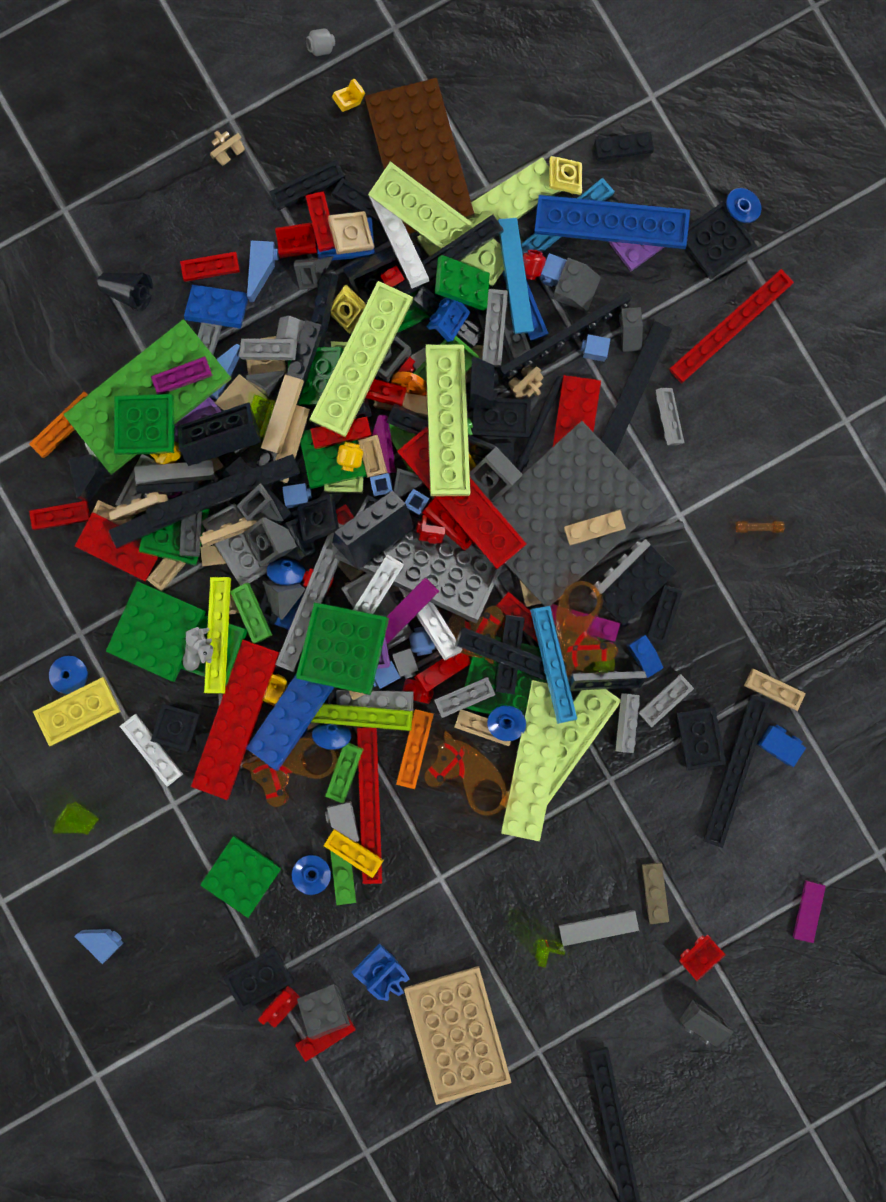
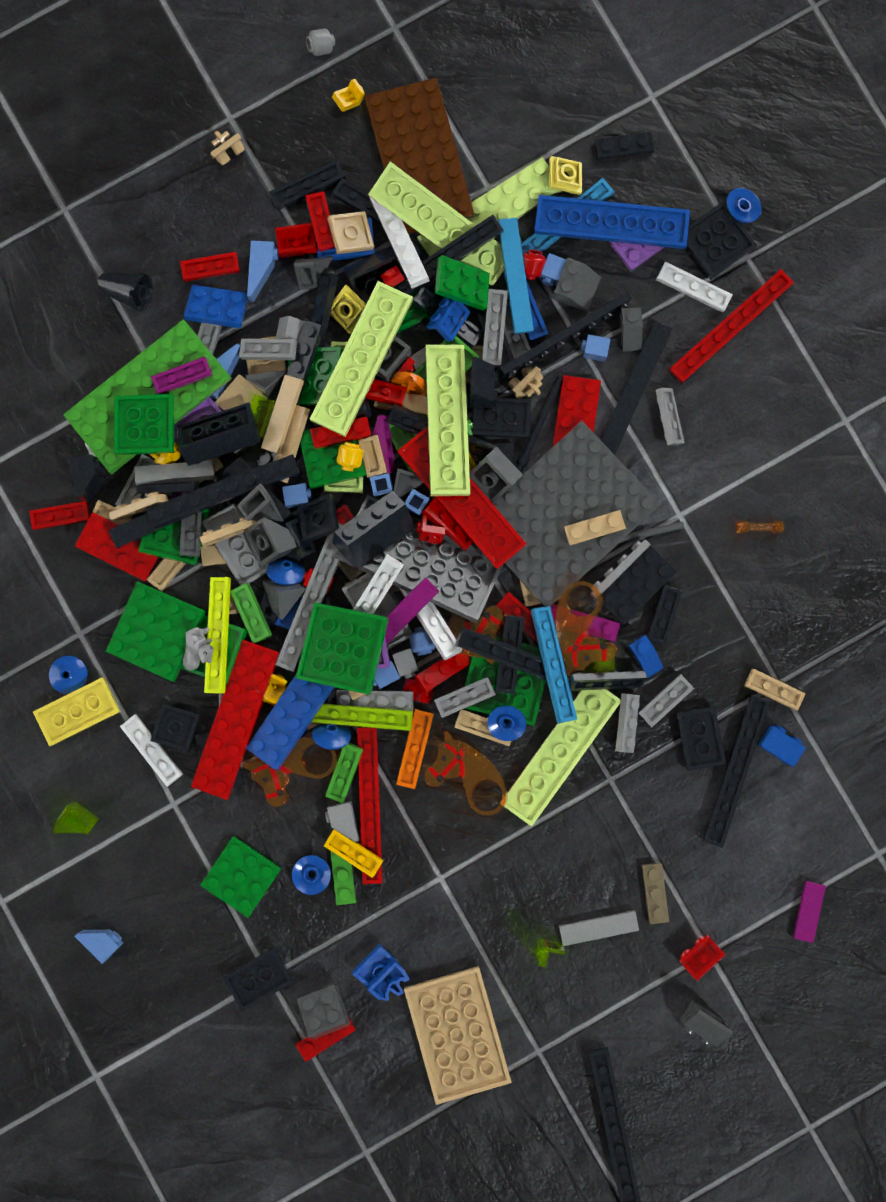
(54, 432): orange plate -> none
(279, 1007): red bracket -> none
(533, 766): yellowish green plate -> none
(694, 287): none -> white tile

